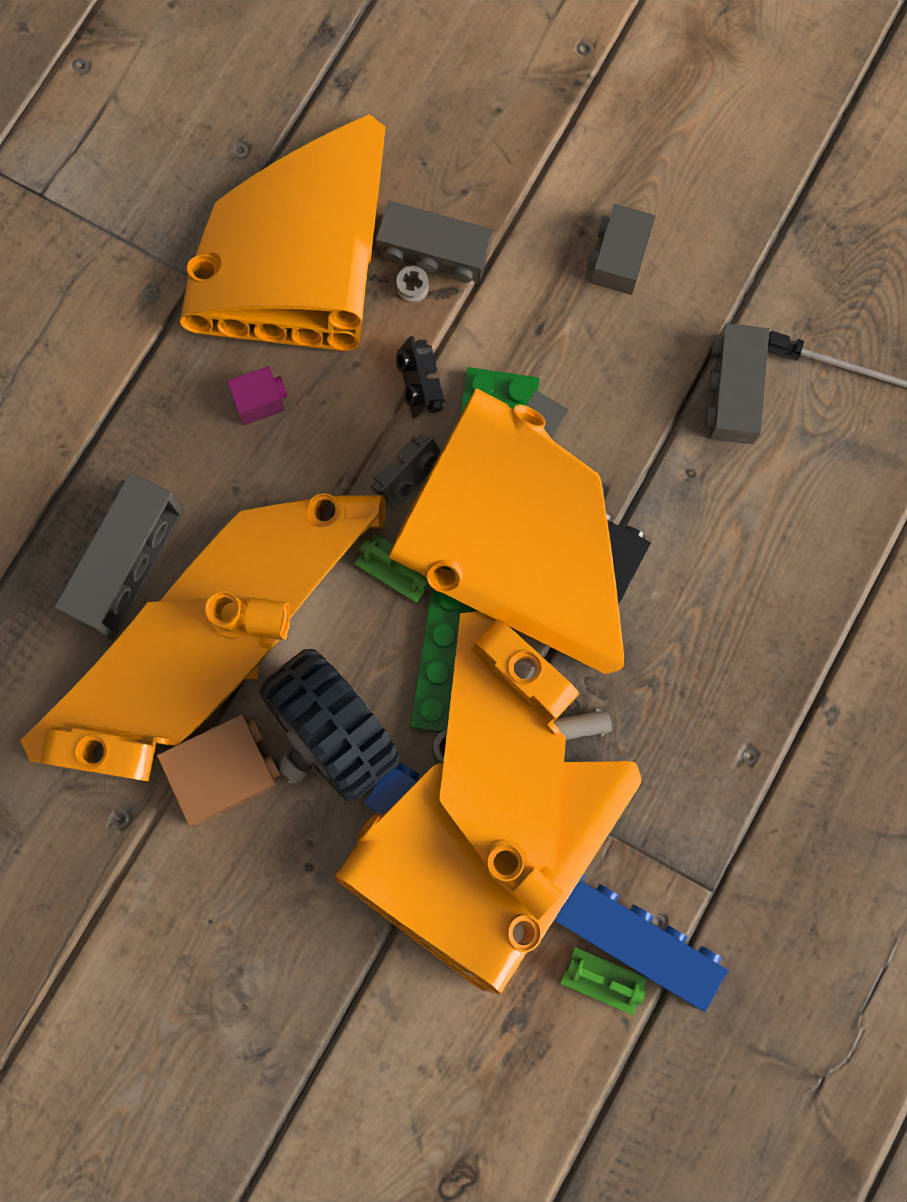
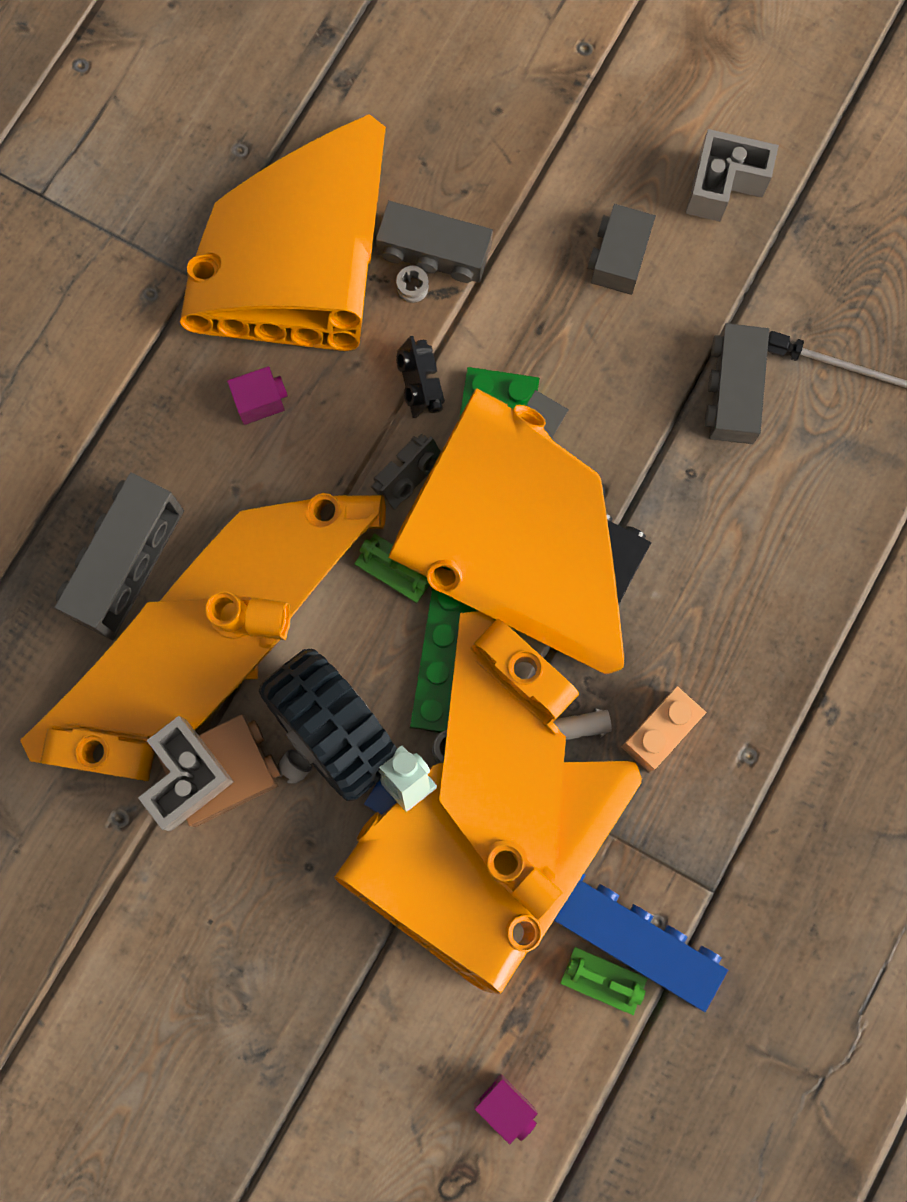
(192, 779): none -> light grey brick
(406, 778): none -> light aqua brick
(506, 1110): none -> magenta brick
(663, 729): none -> light nougat brick
(729, 165): none -> light grey brick

